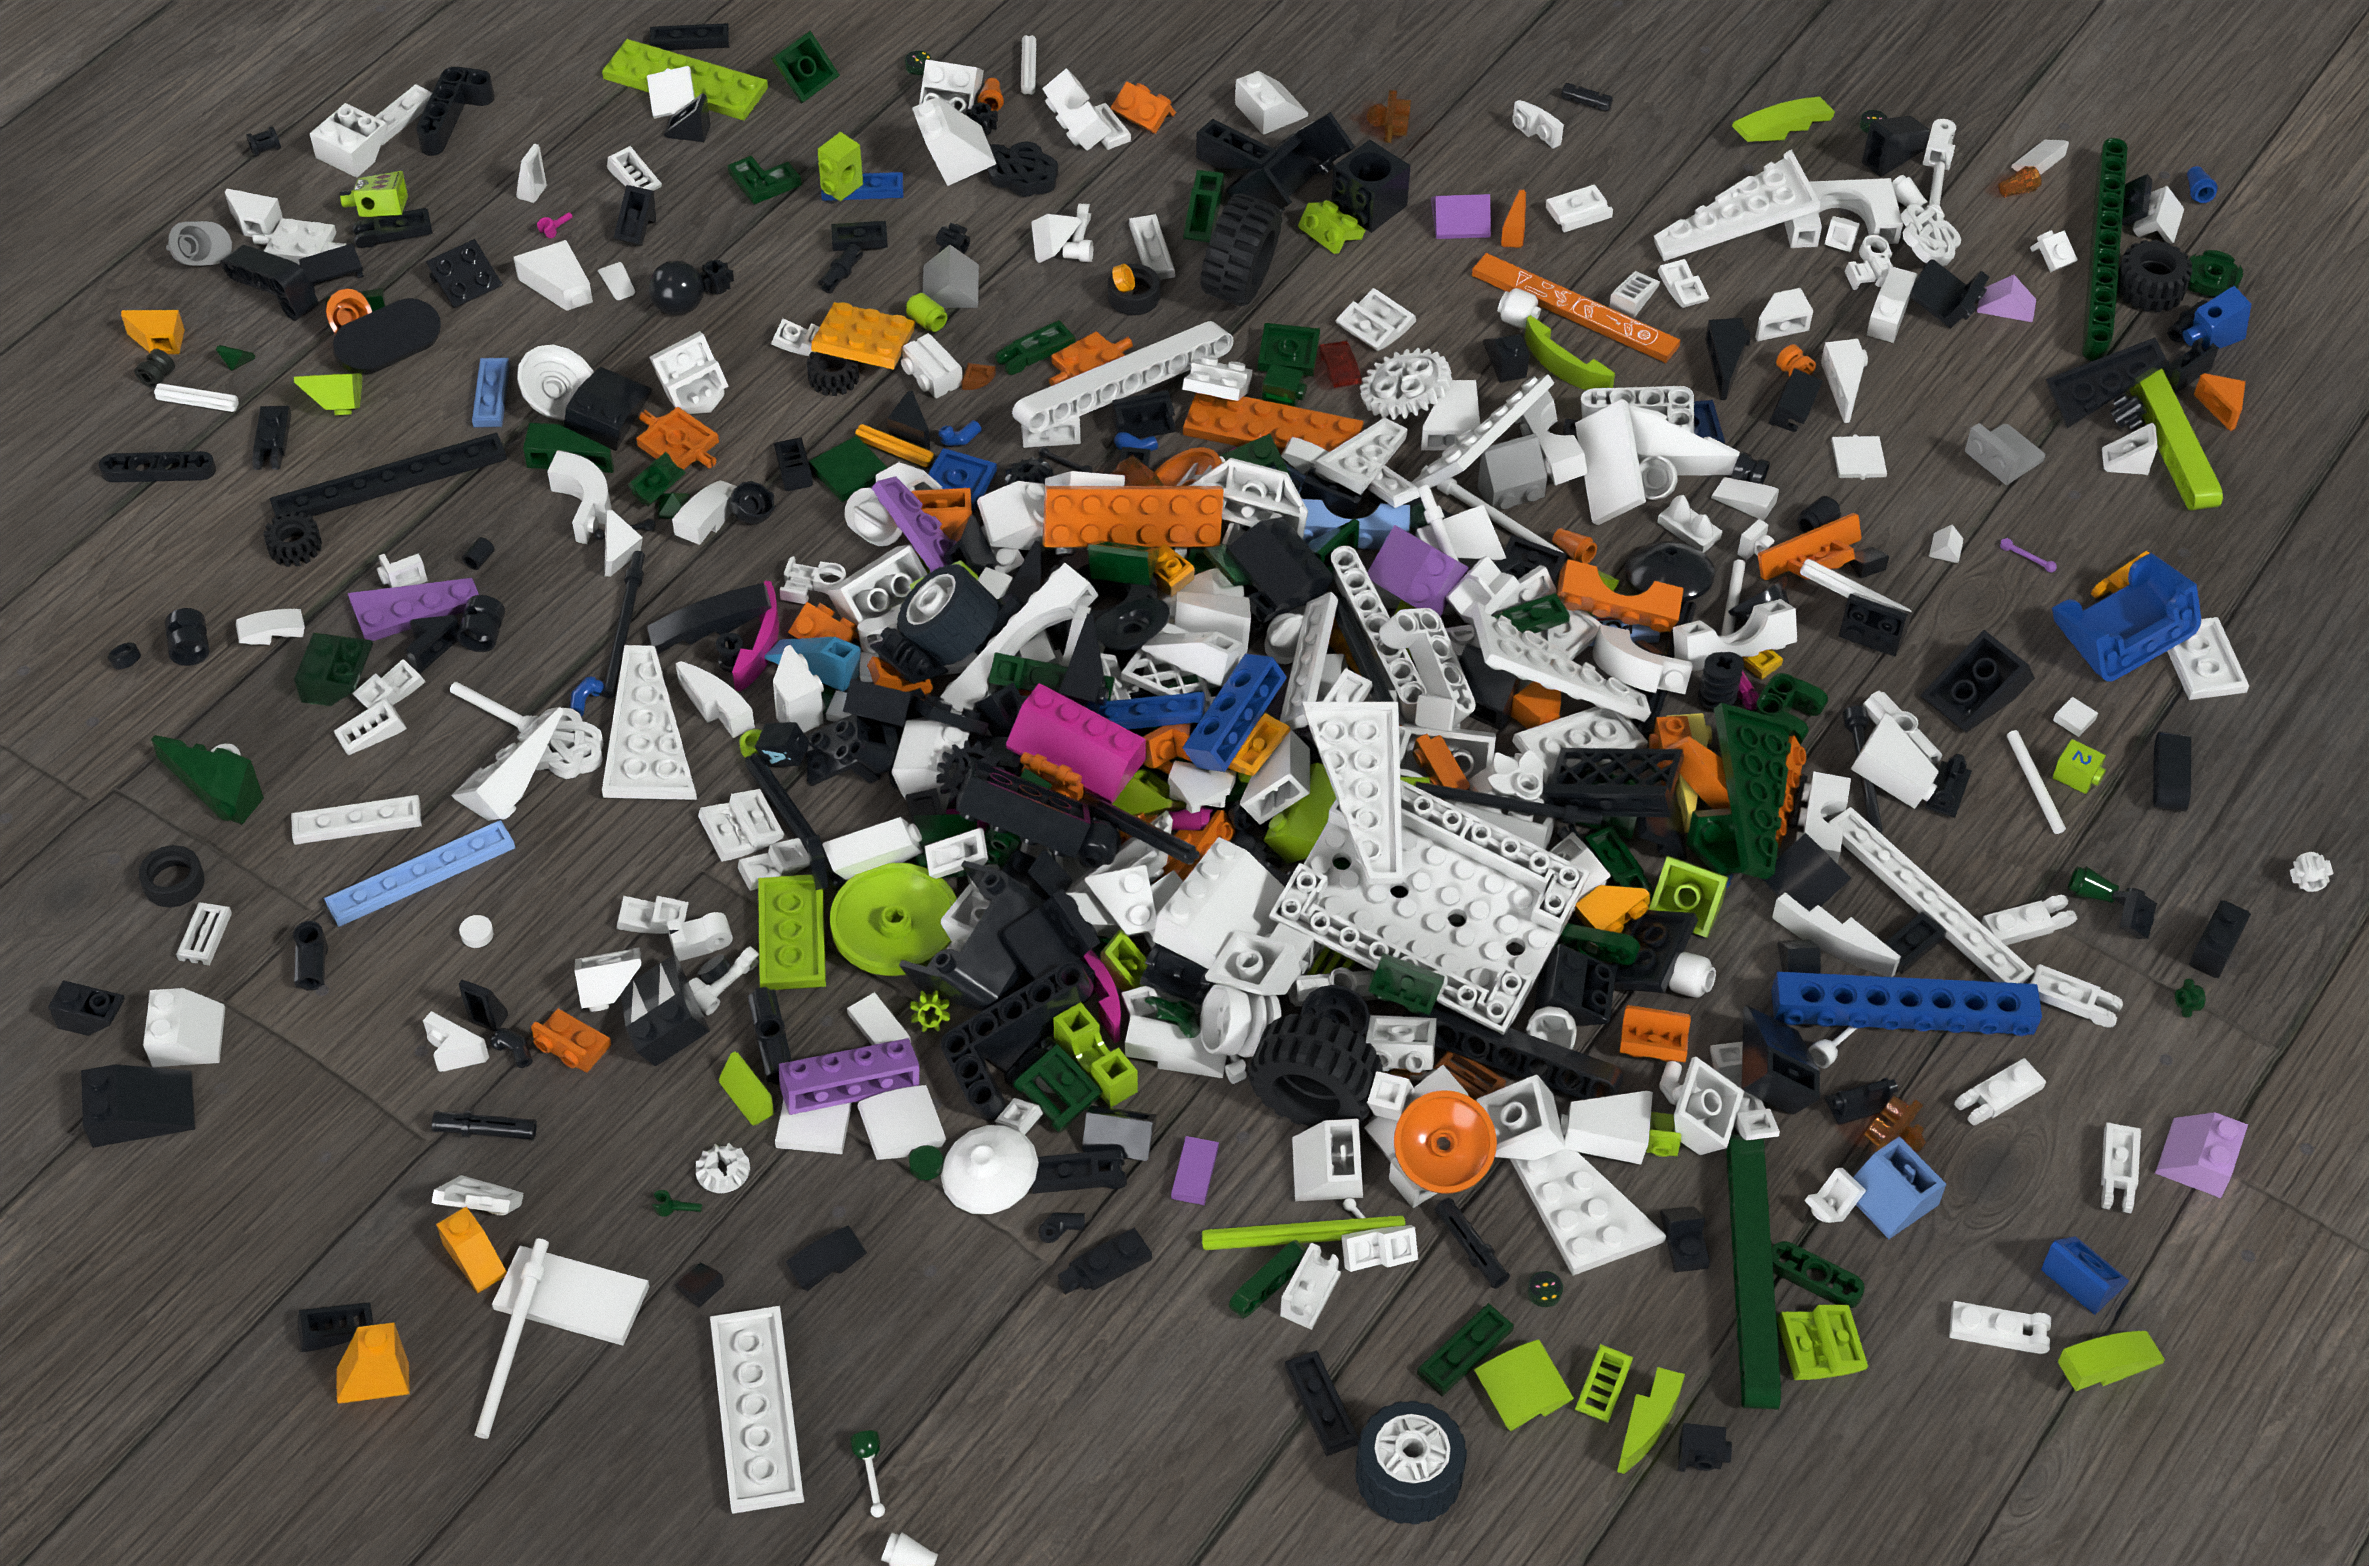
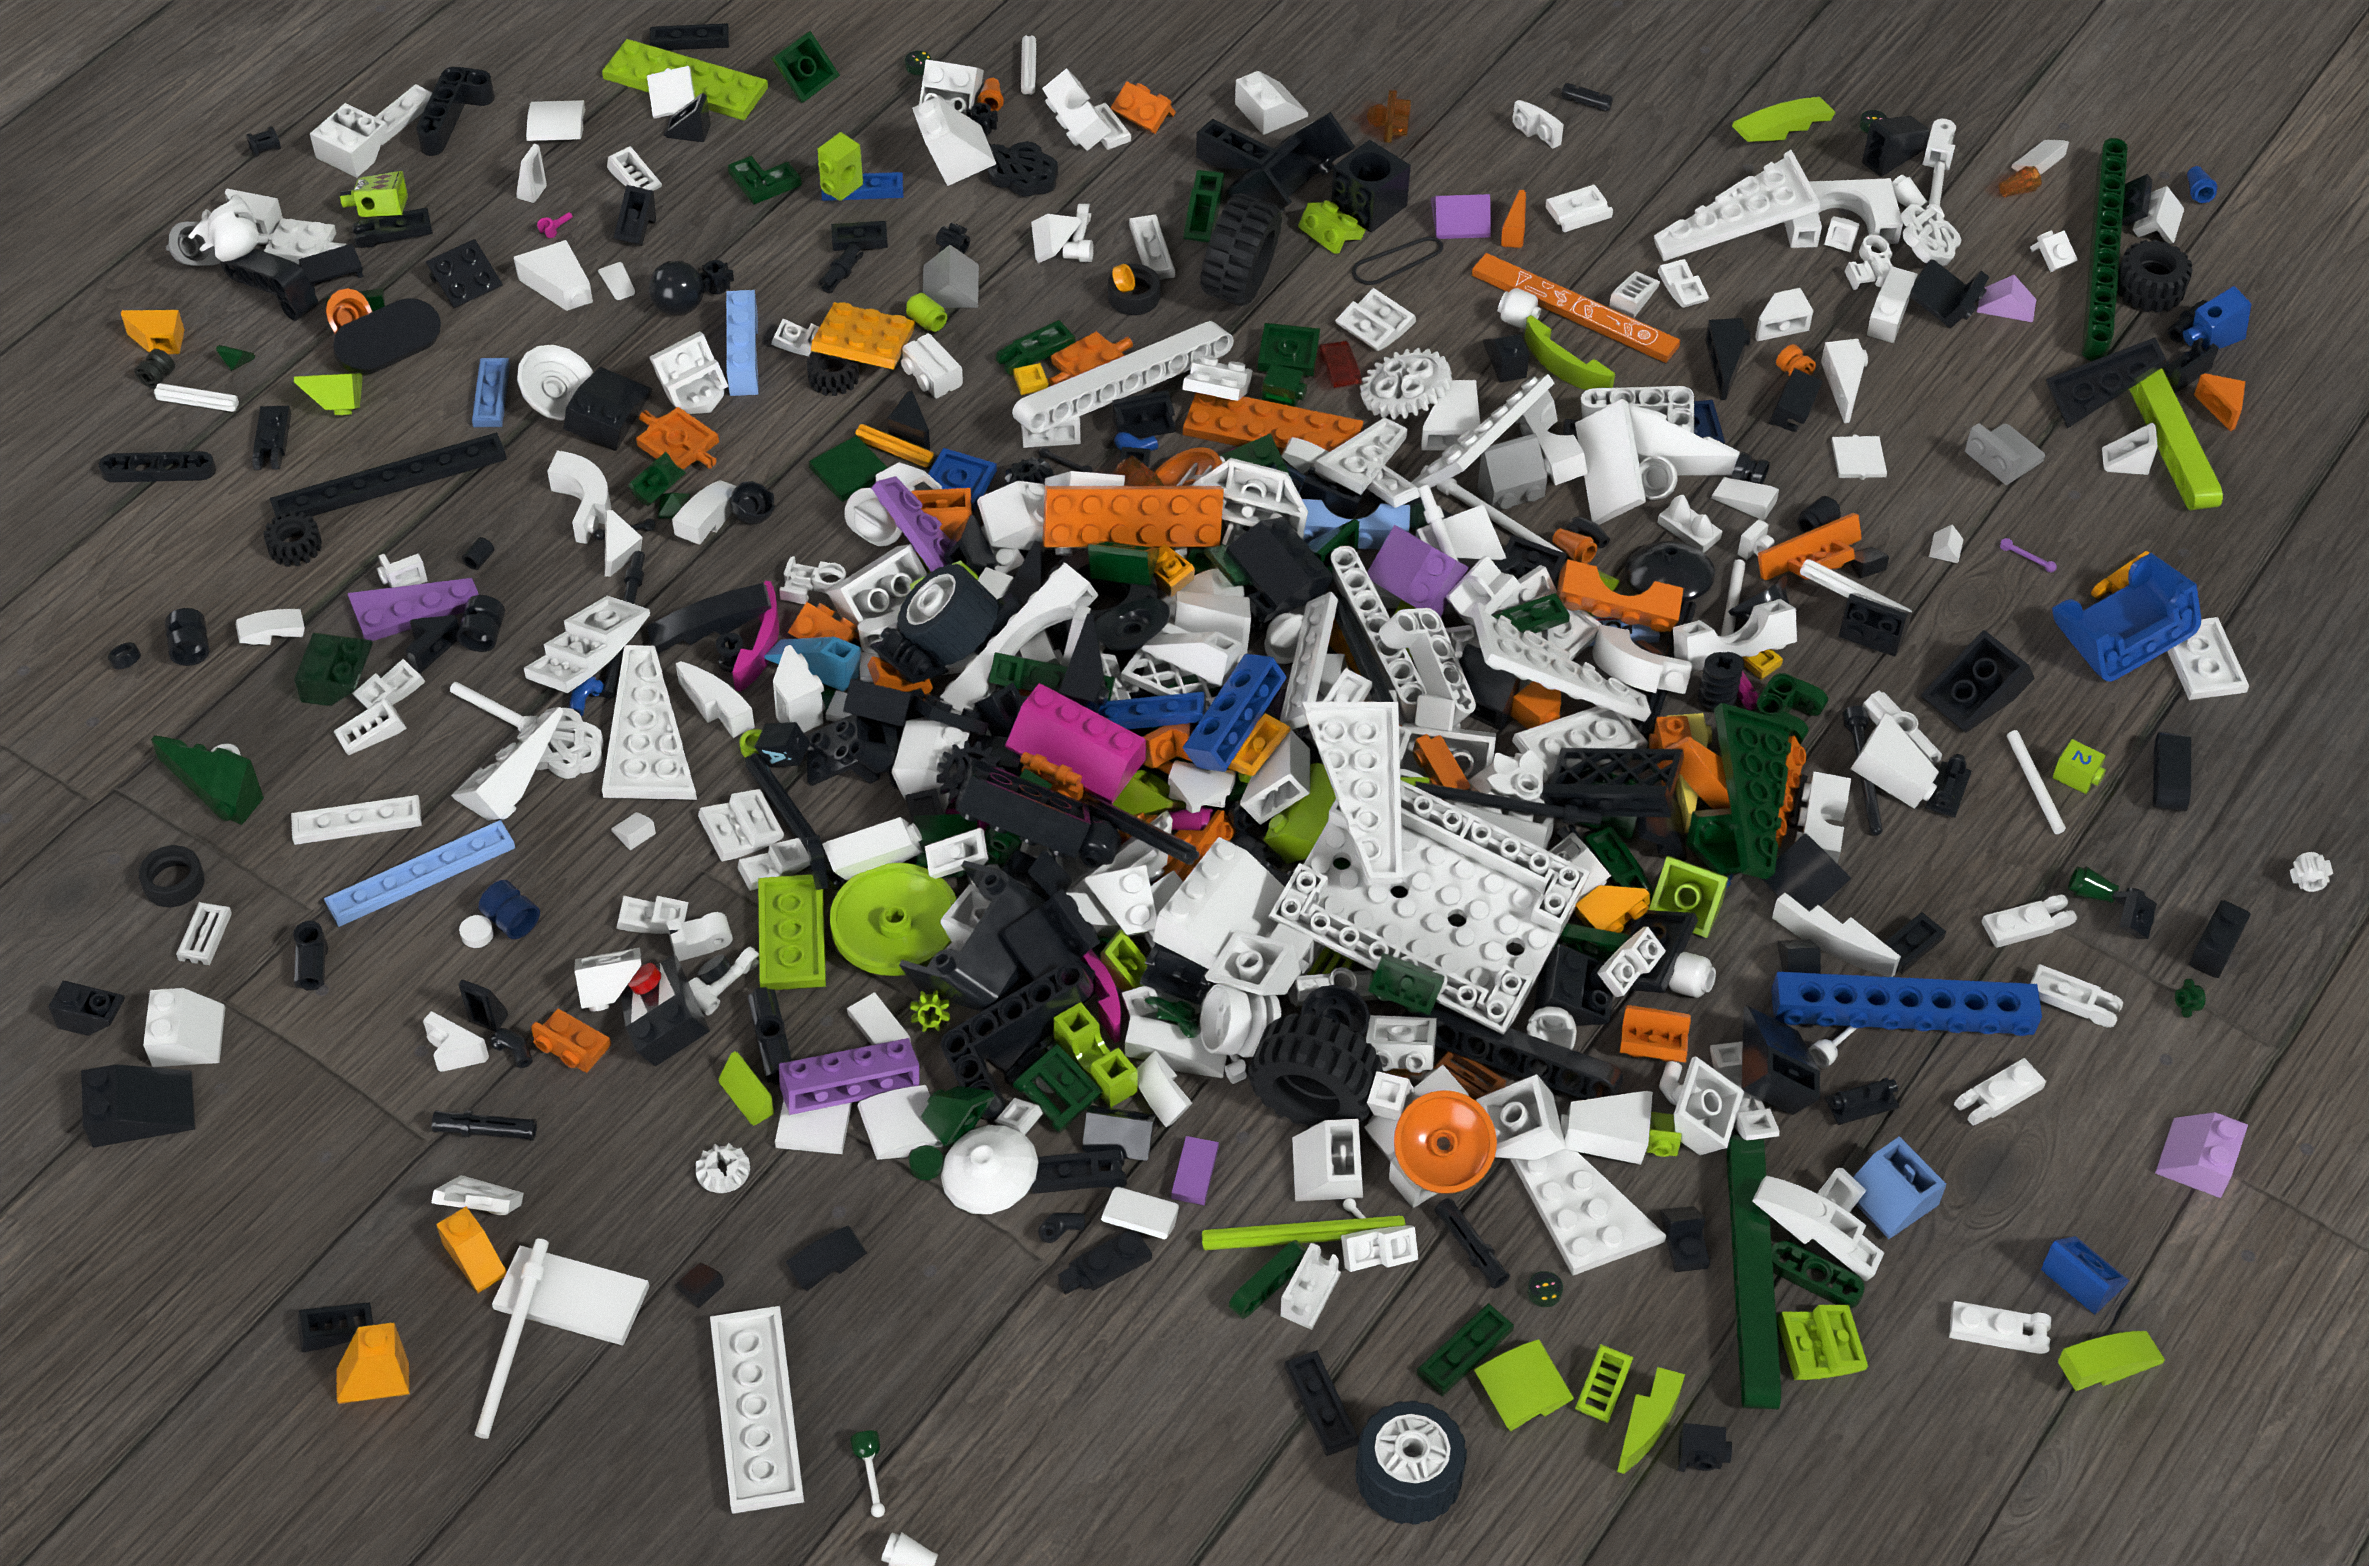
(226, 232): none -> white piece
(509, 909): none -> dark blue wheel
(545, 439): dark green slope -> none
(555, 120): none -> white slope
(588, 644): none -> white slope
(634, 830): none -> white slope
(645, 979): none -> red tile
(670, 1205): dark green hand -> none
(741, 342): none -> light blue arch
(793, 466): black slope -> none
(955, 438): blue arm -> none
(955, 1111): none -> dark green slope
(977, 376): dark orange tile -> none
(1030, 378): none -> yellow tile
(1140, 1212): none -> white slope
(1160, 1090): none -> white slope
(1392, 251): none -> black piece
(1459, 645): none -> white hand
(1591, 529): none -> black arm
(1633, 958): none -> white slope
(1817, 1218): none -> white slope
(1902, 1116): clear orange hips -> none
(1928, 897): white plate -> none
(2075, 716): white tile -> none
(2120, 1164): white hinge -> none
(2128, 411): black gear -> none
(2216, 261): dark green plate -> none

